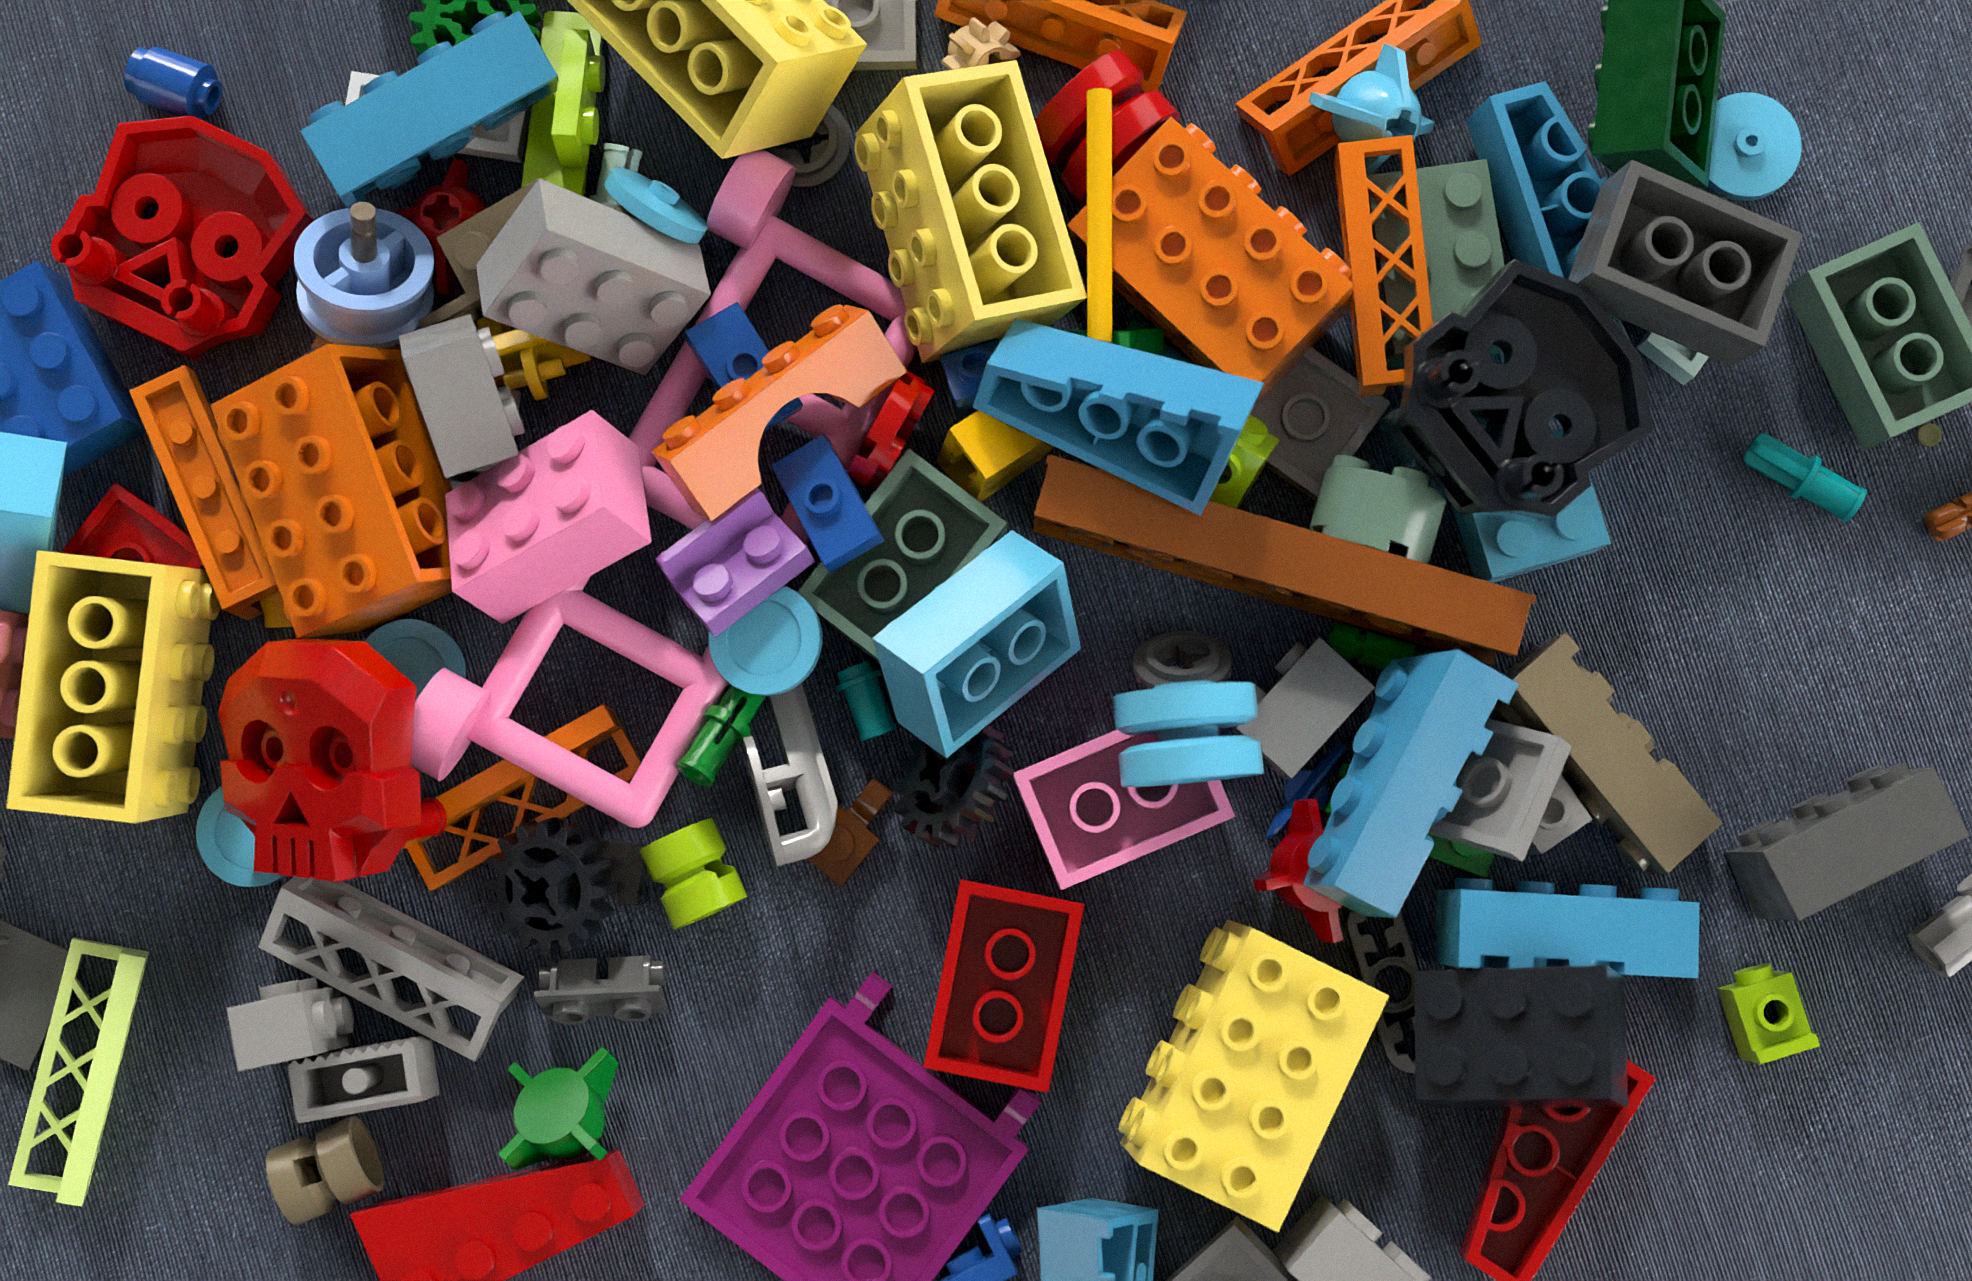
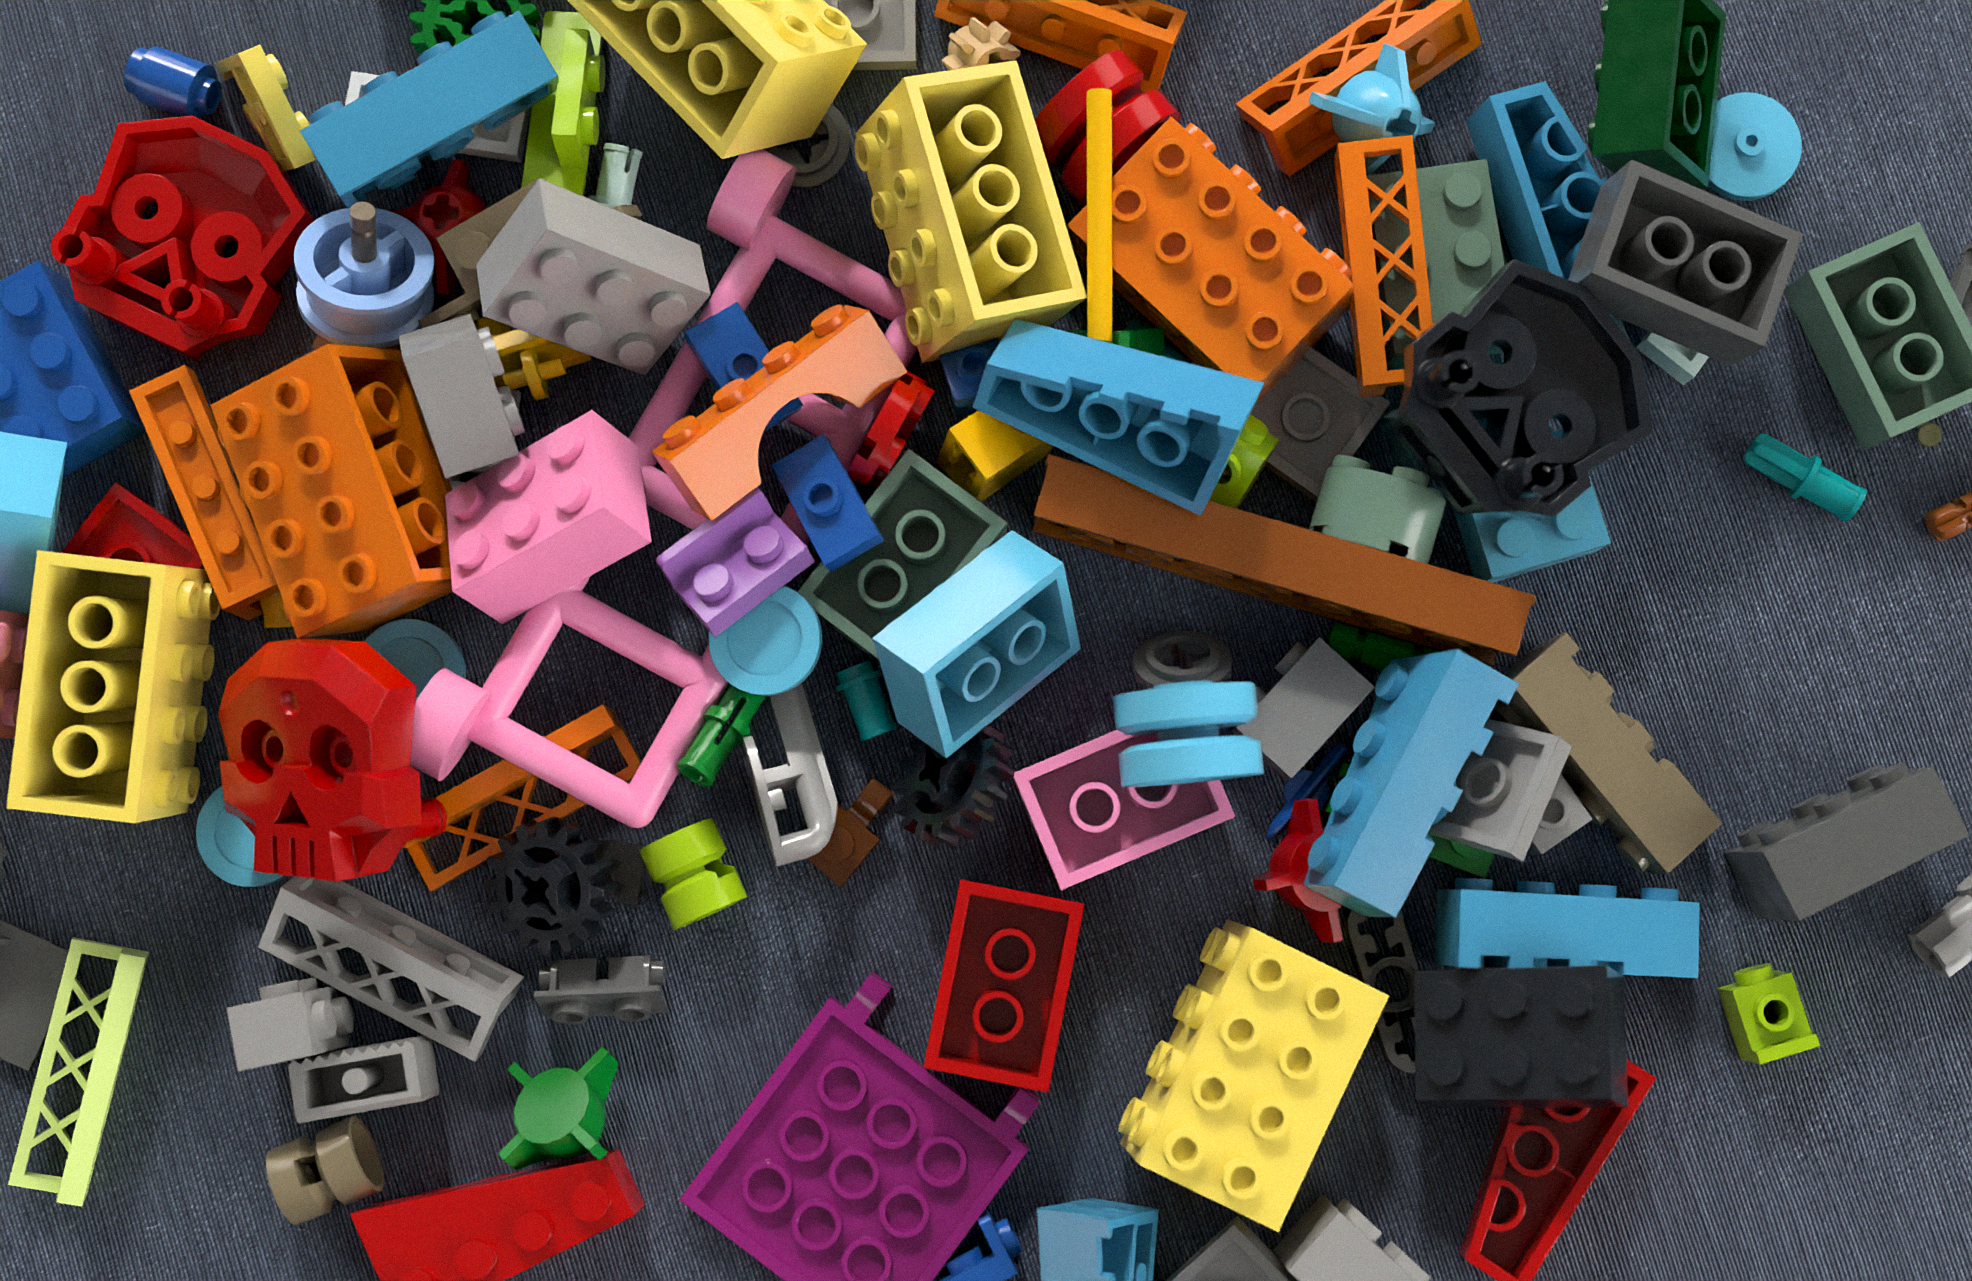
(267, 106): none -> light yellow wing
(655, 205): medium azure piece -> none

